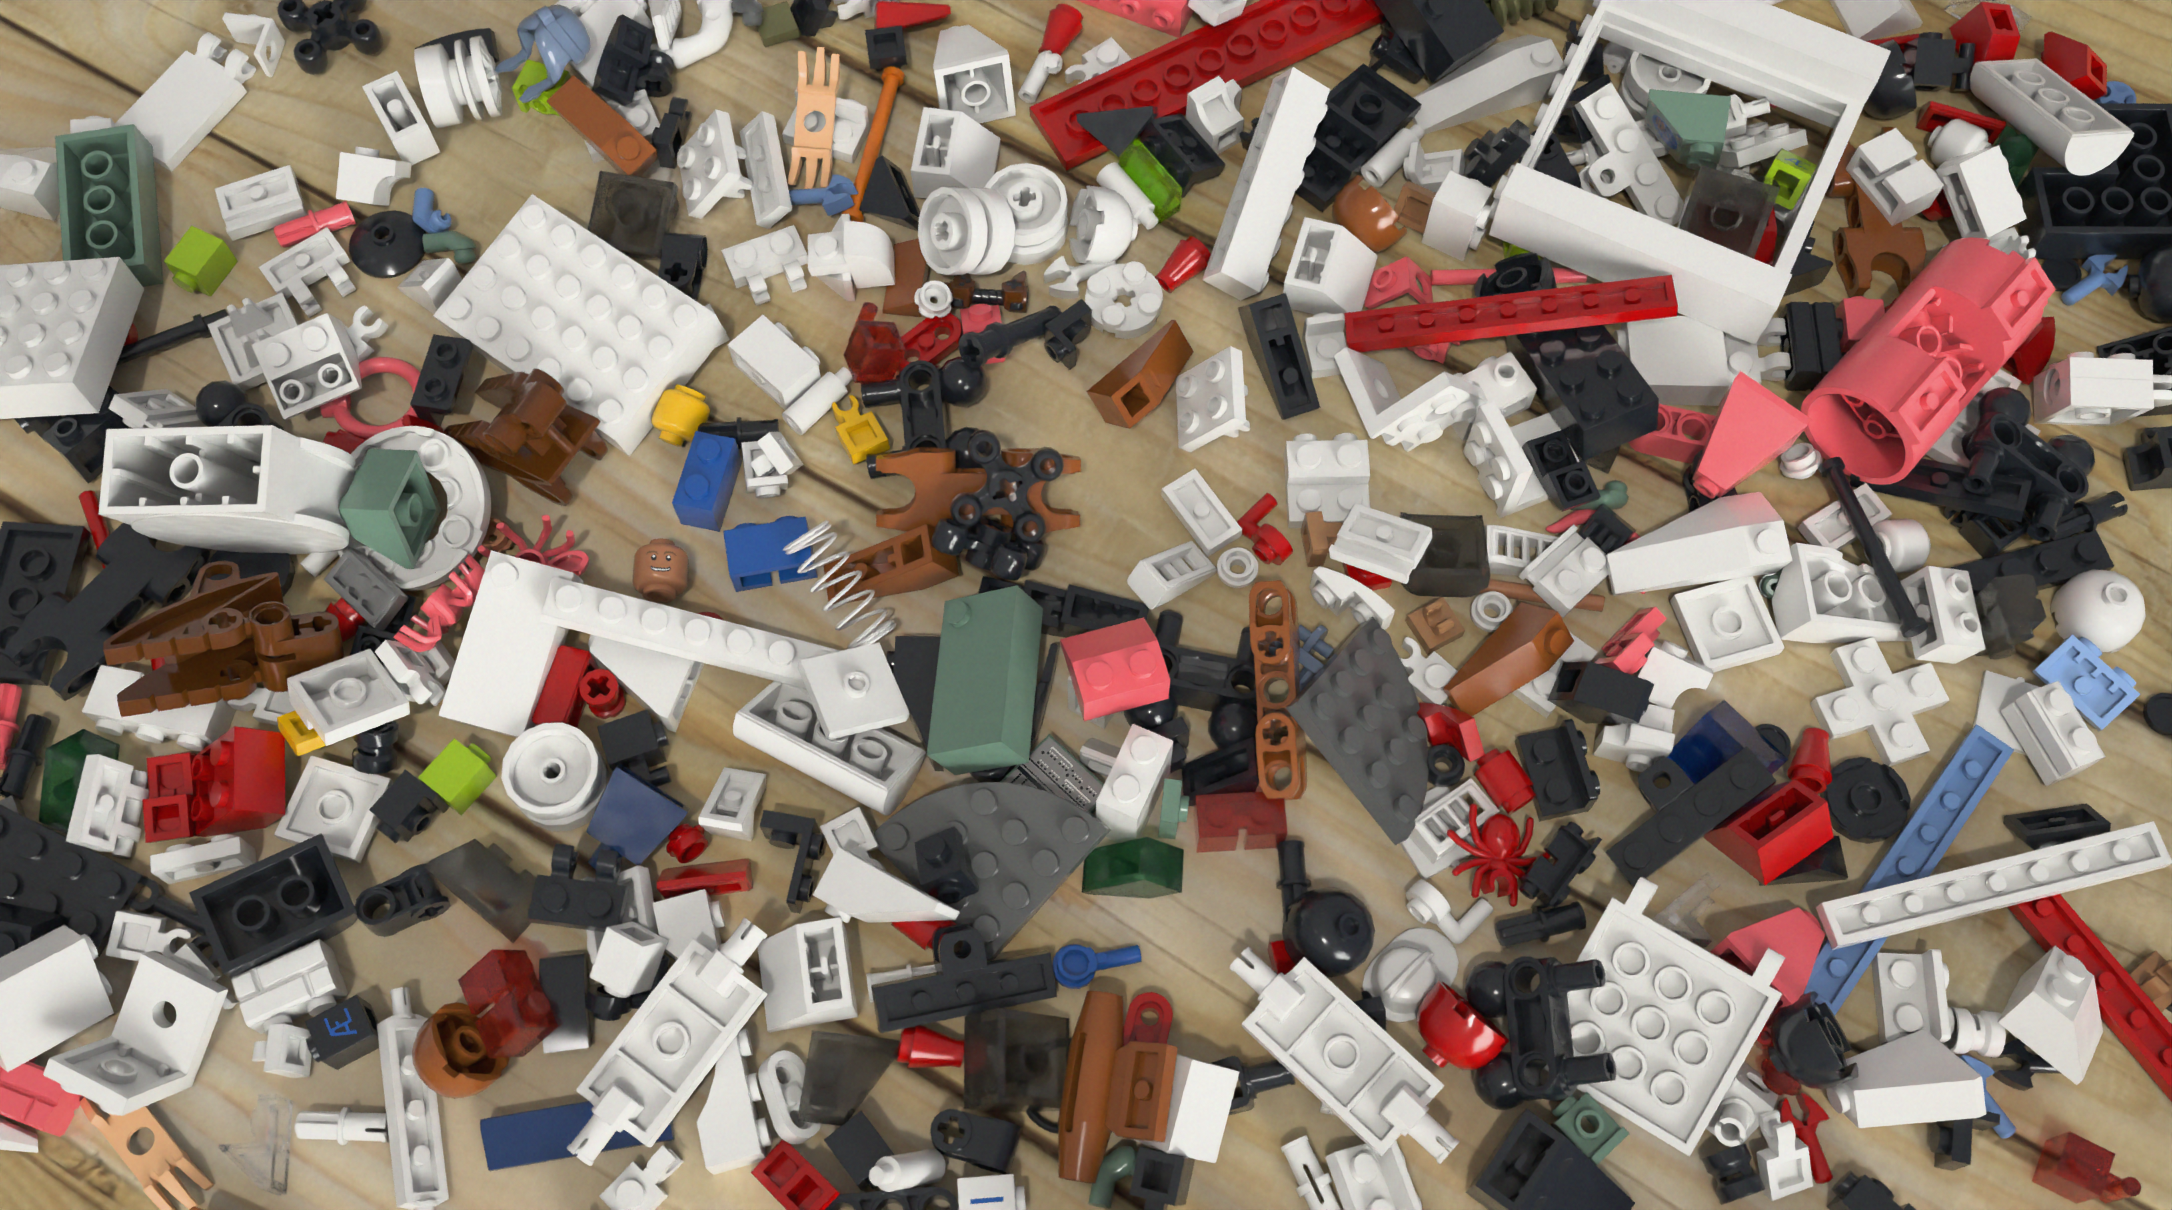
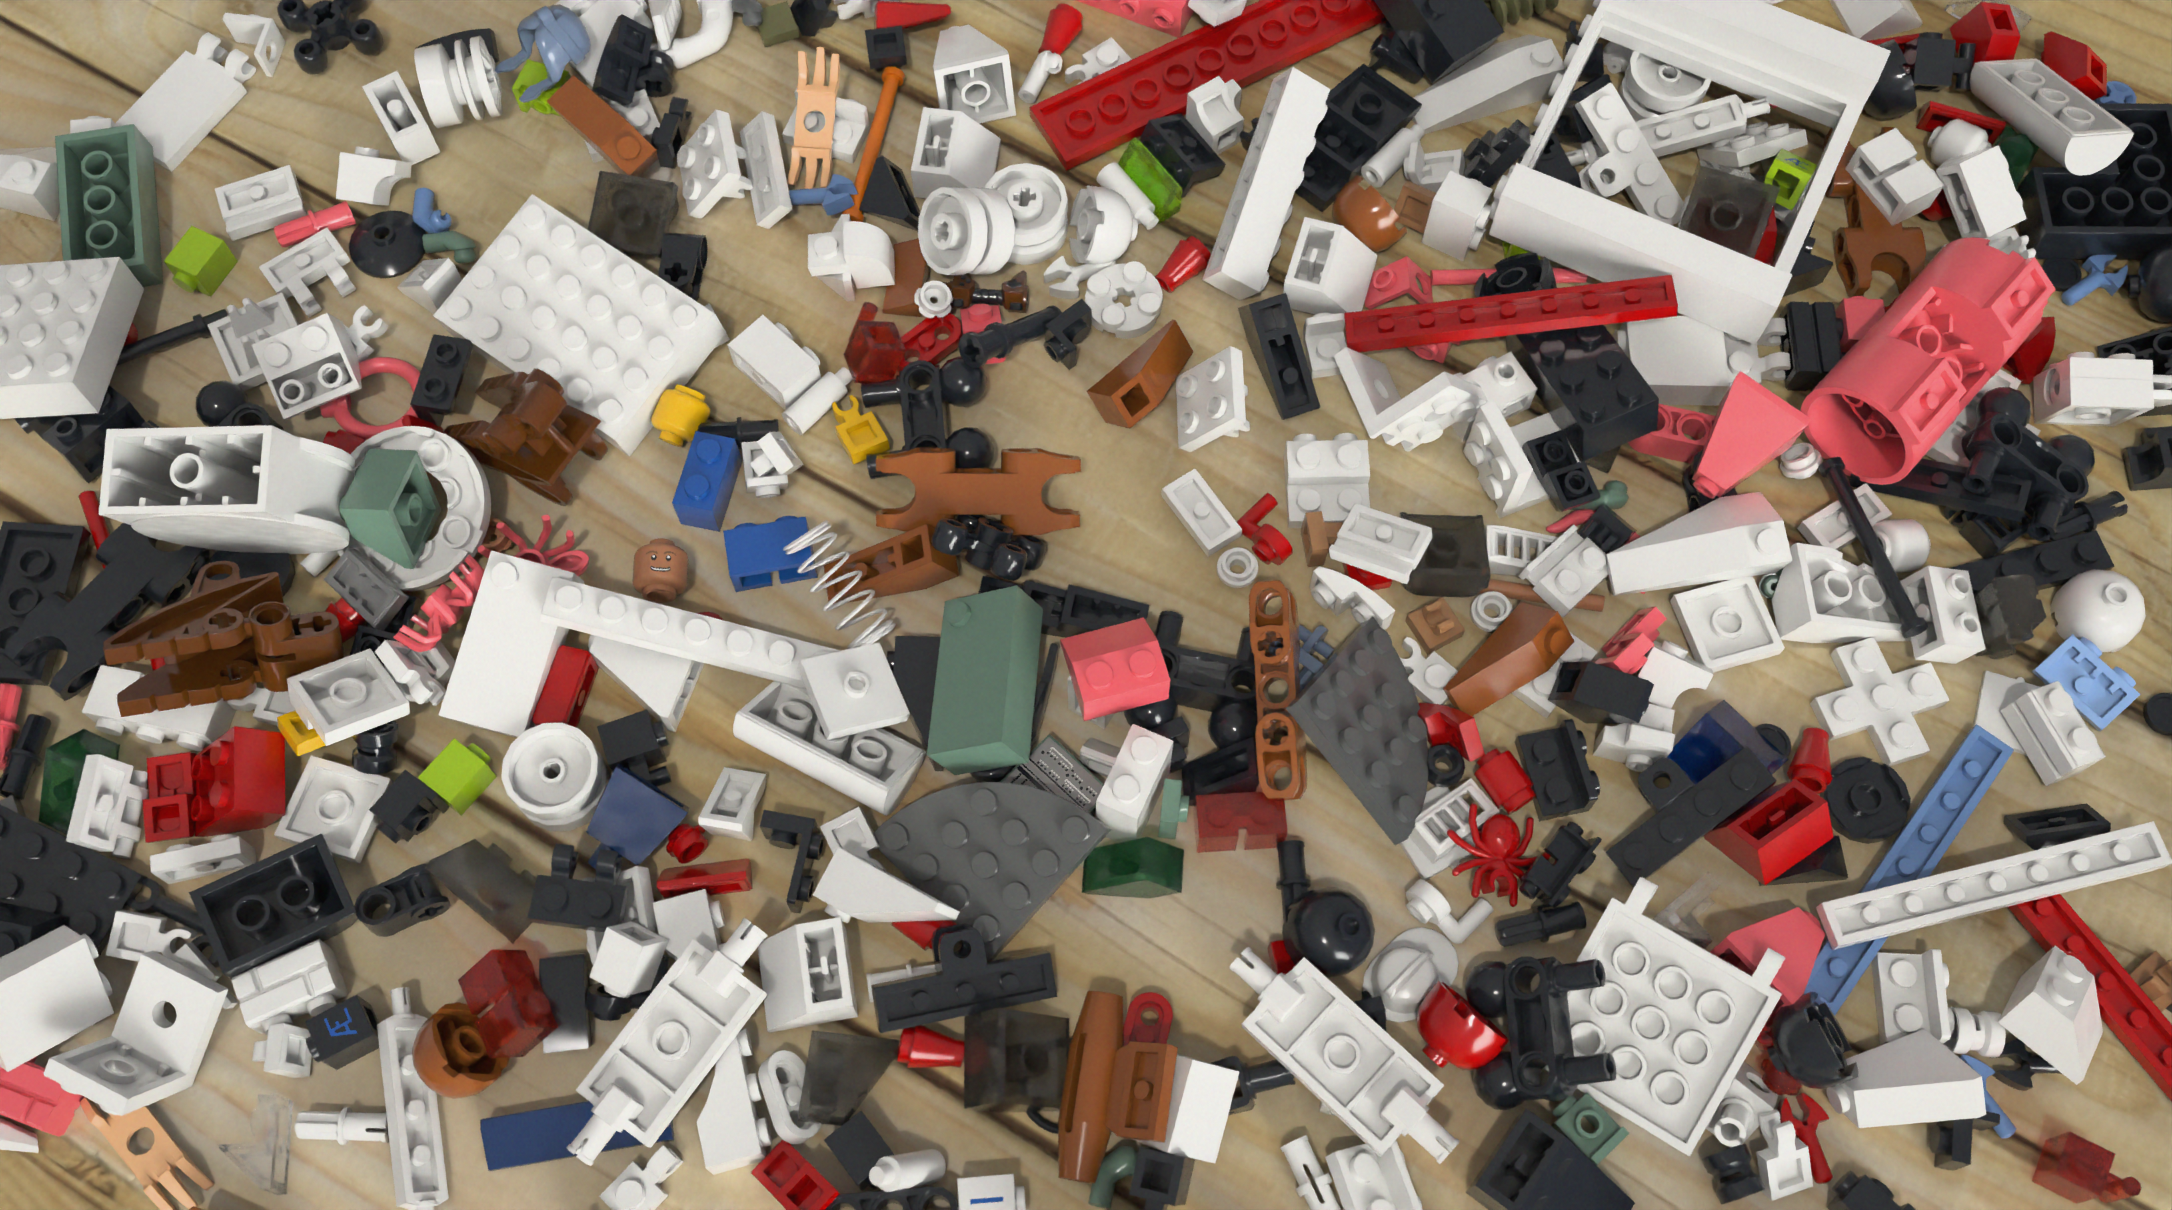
(155, 410): white plate -> none
(606, 683): red bush -> none
(767, 256): white plate -> none
(944, 867): black bracket -> none
(985, 1143): black piece -> none
(1015, 503): black gear -> none
(1076, 965): blue plate -> none
(1118, 127): black slope -> none
(1168, 576): white slope -> none
(1689, 124): sand green slope -> none

